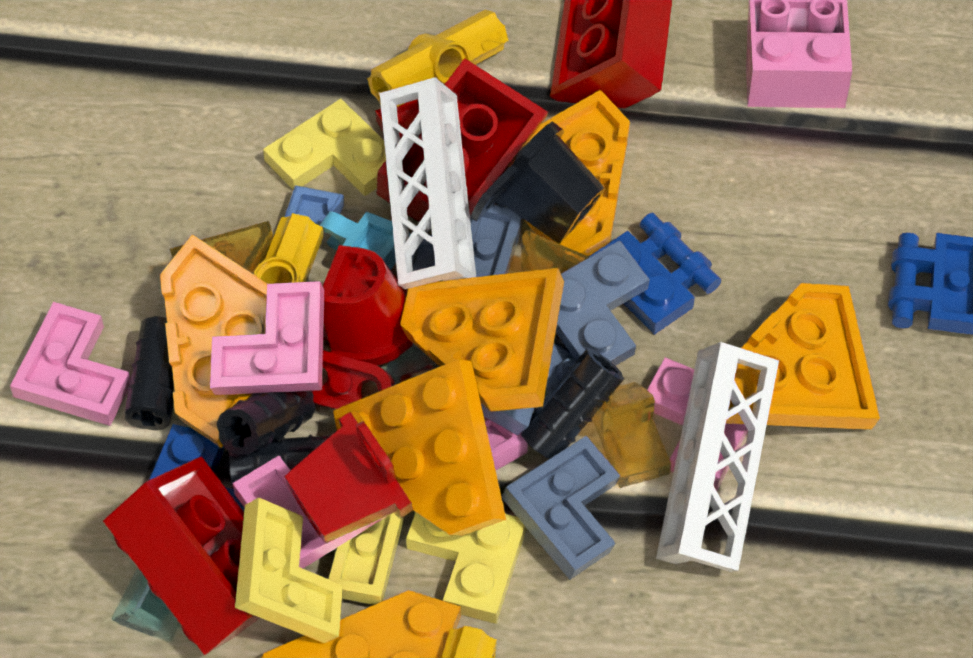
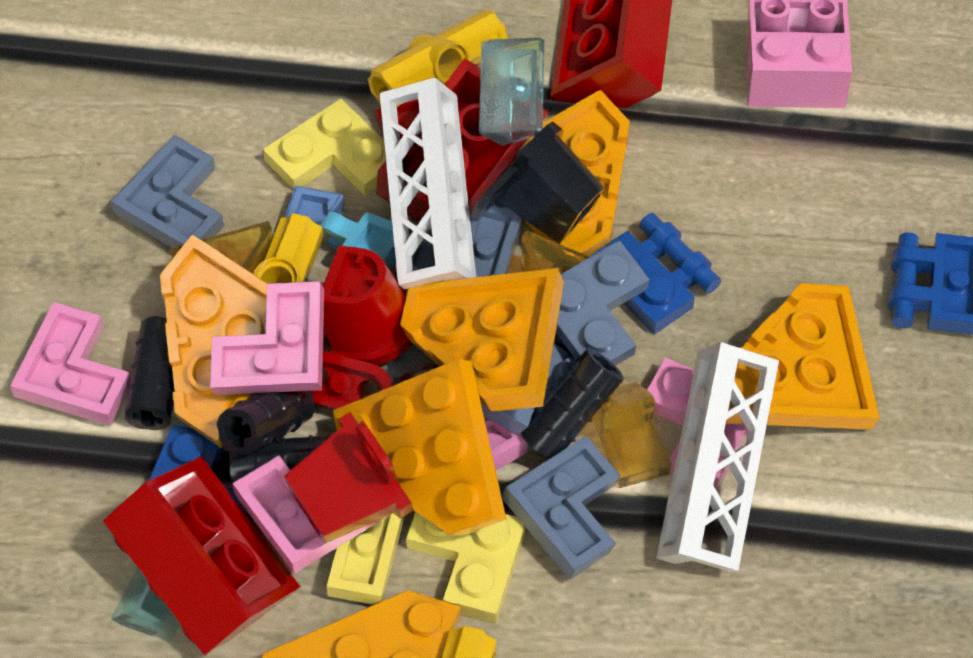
(161, 197): none -> sand blue plate
(272, 581): light yellow plate -> none
(511, 89): none -> clear light blue slope

